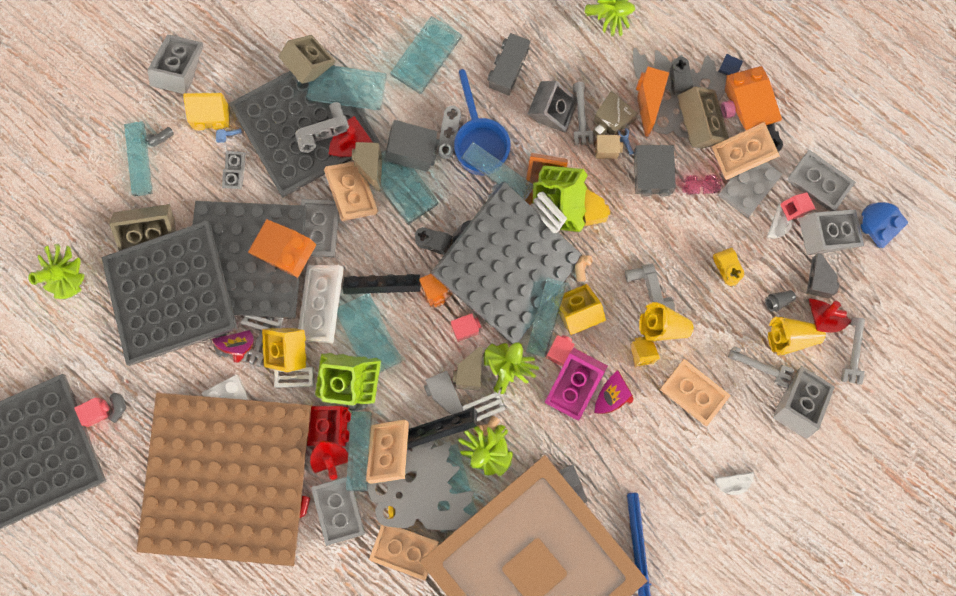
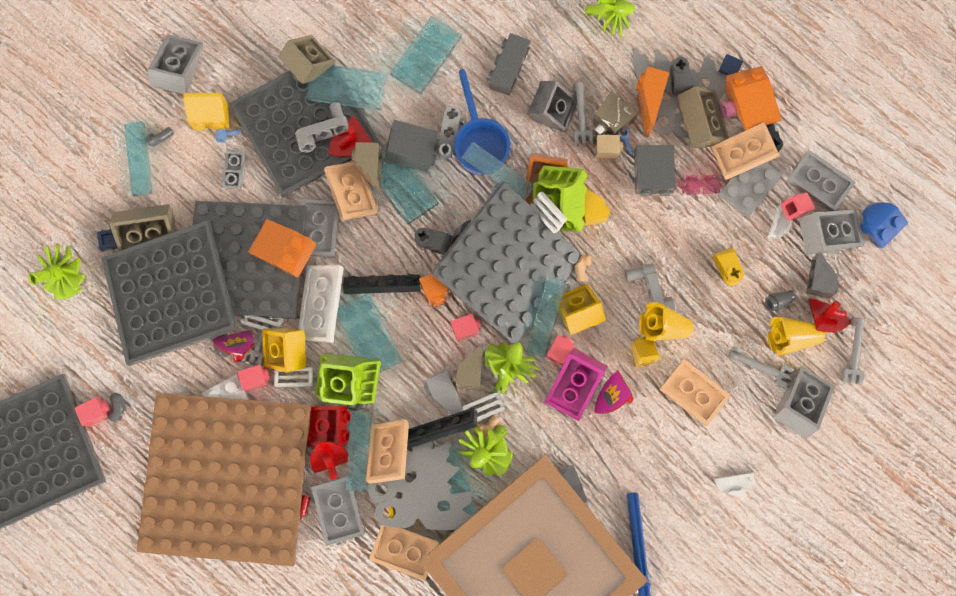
(106, 240): none -> dark blue tile
(253, 378): none -> coral brick

